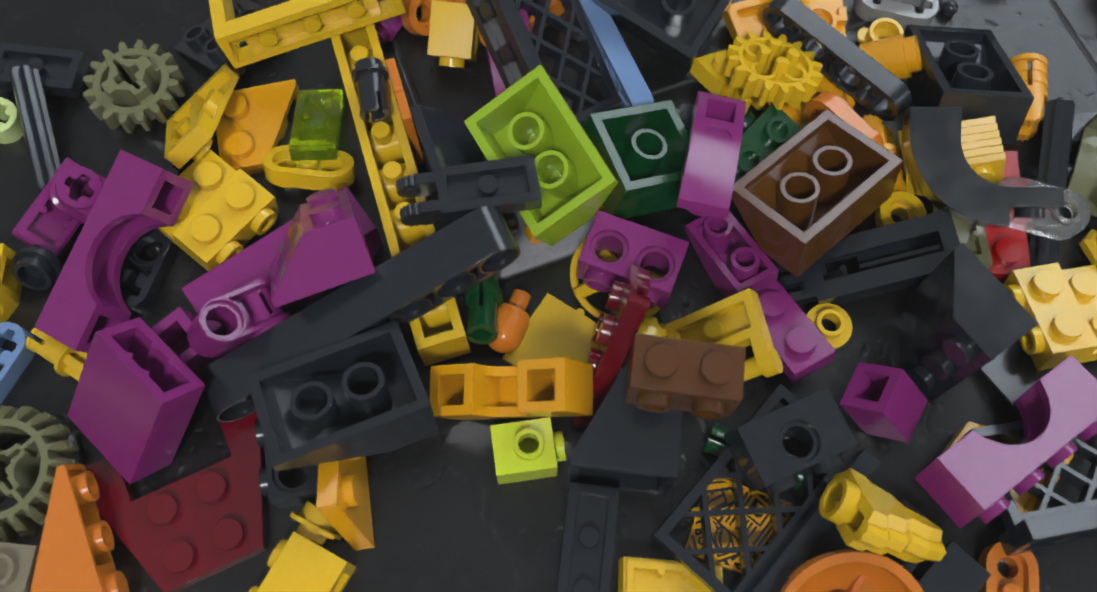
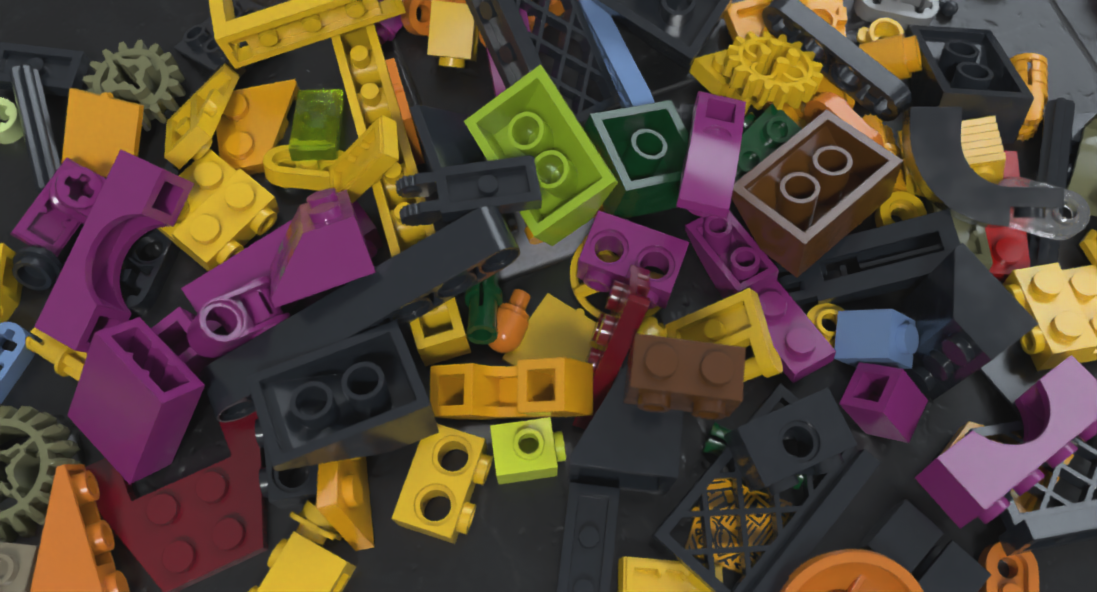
(99, 128): none -> light orange piece
(366, 159): none -> yellow plate
(372, 92): black pin -> none
(428, 480): none -> yellow brick
(876, 338): none -> medium blue brick
(877, 521): yellow rock -> none

